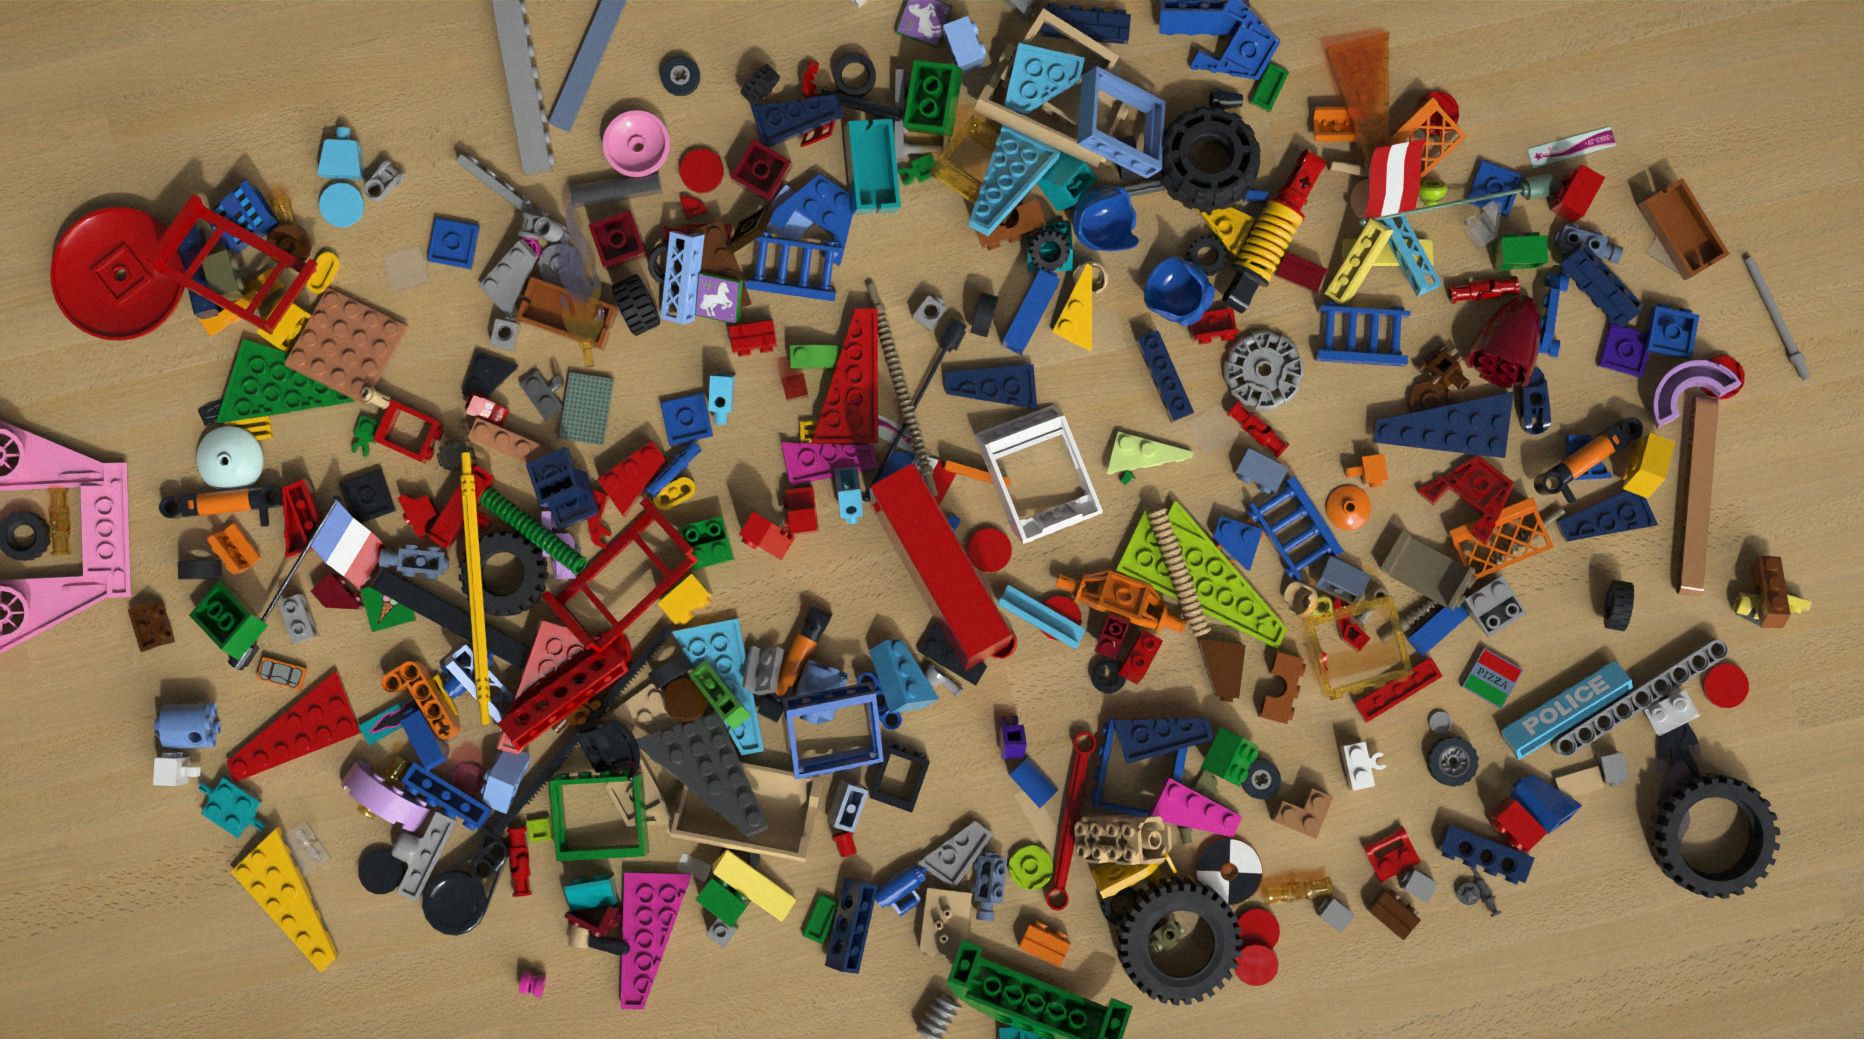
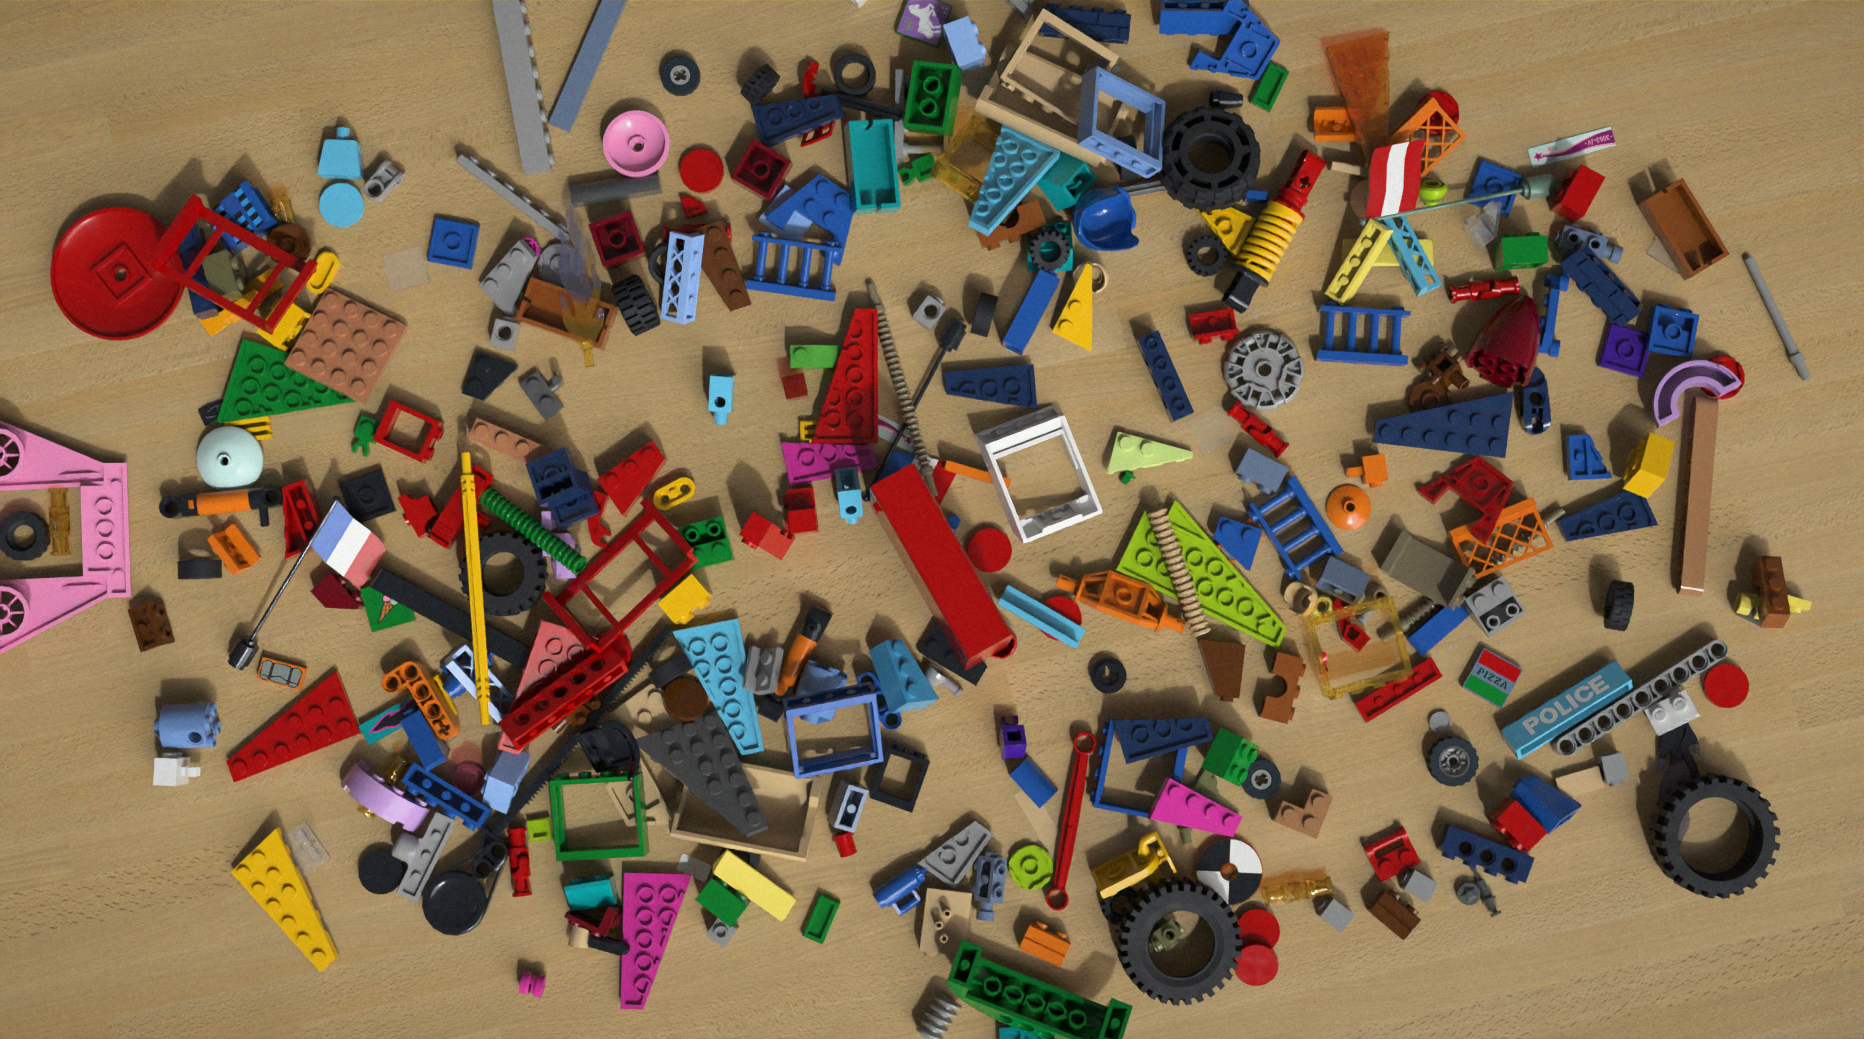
(228, 620): green brick -> none
(232, 806): teal plate -> none
(298, 619): light grey brick -> none
(370, 395): tan pin -> none
(421, 564): sand blue brick -> none
(451, 454): clear smoke brick -> none
(486, 408): leg -> none
(540, 228): light grey piece -> none
(586, 408): sand green tile -> none
(680, 462): blue pin -> none
(686, 419): blue tile -> none
(718, 297): tile -> none
(719, 695): bright green slope -> none
(750, 228): dark brown tile -> none
(753, 337): red brick -> none
(851, 925): dark blue brick -> none
(1040, 76): medium azure plate -> none
(1111, 635): dark red slope -> none
(1122, 839): tan brick -> none
(1140, 657): red brick -> none
(1178, 291): blue piece -> none
(1301, 272): dark red panel -> none
(1359, 765): white brick -> none
(1607, 442): black piece -> none

